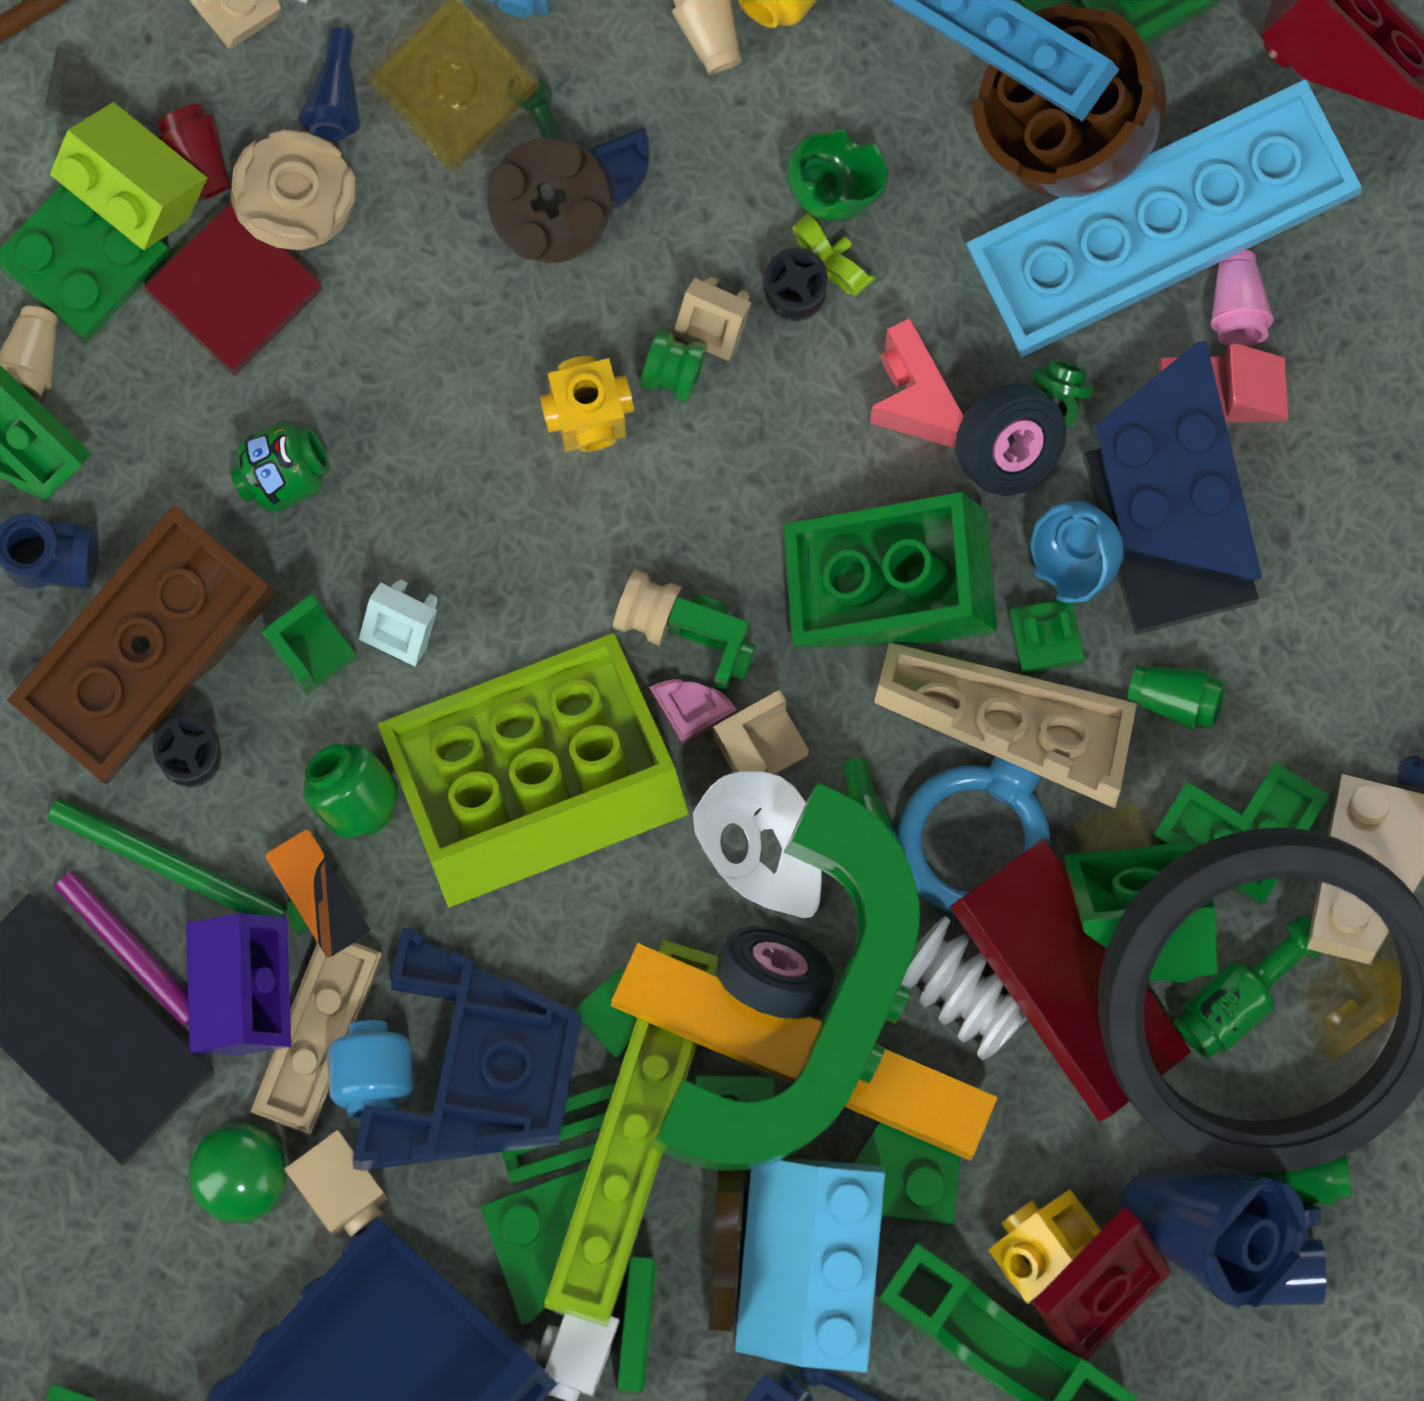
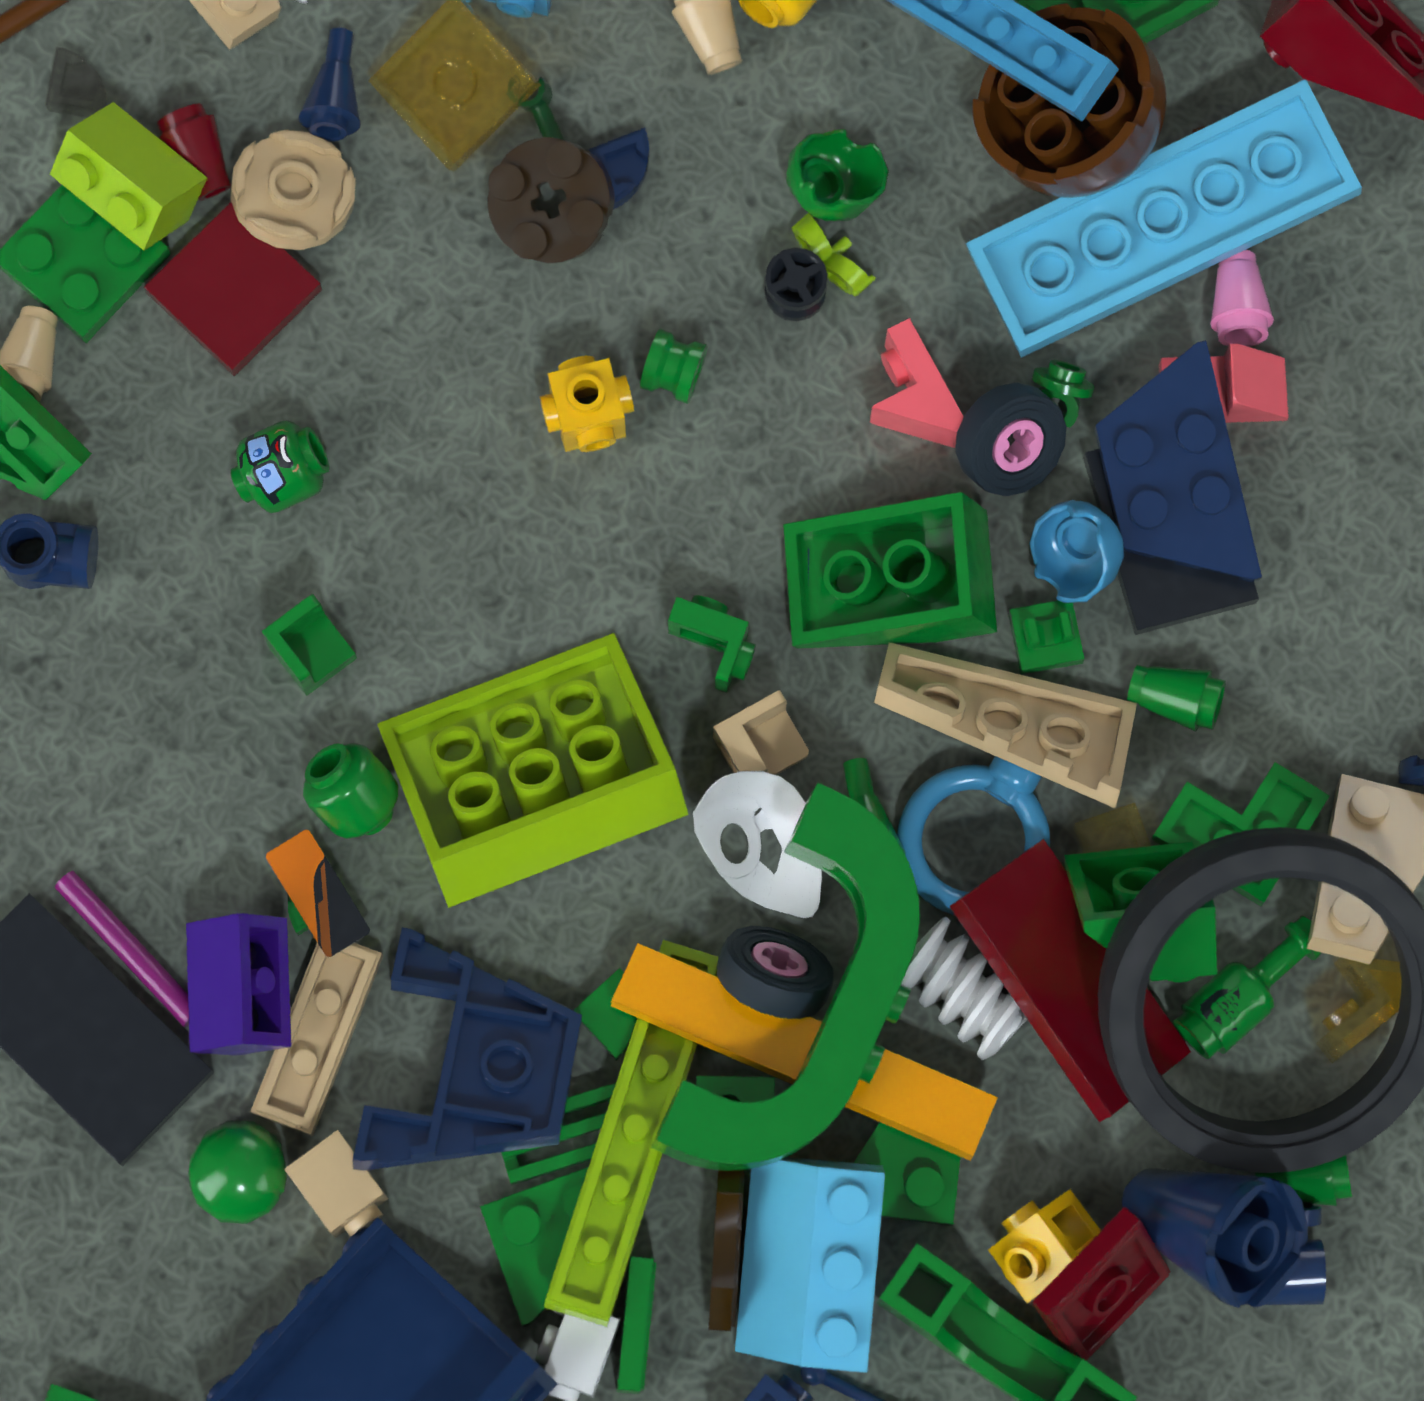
(162, 860): green bar -> none
(181, 740): black wheel -> none
(192, 607): reddish brown piece -> none
(370, 1068): dark azure head -> none
(398, 622): light aqua tile -> none
(646, 607): tan wheel -> none
(691, 707): bright pink tile -> none
(712, 317): tan tile -> none

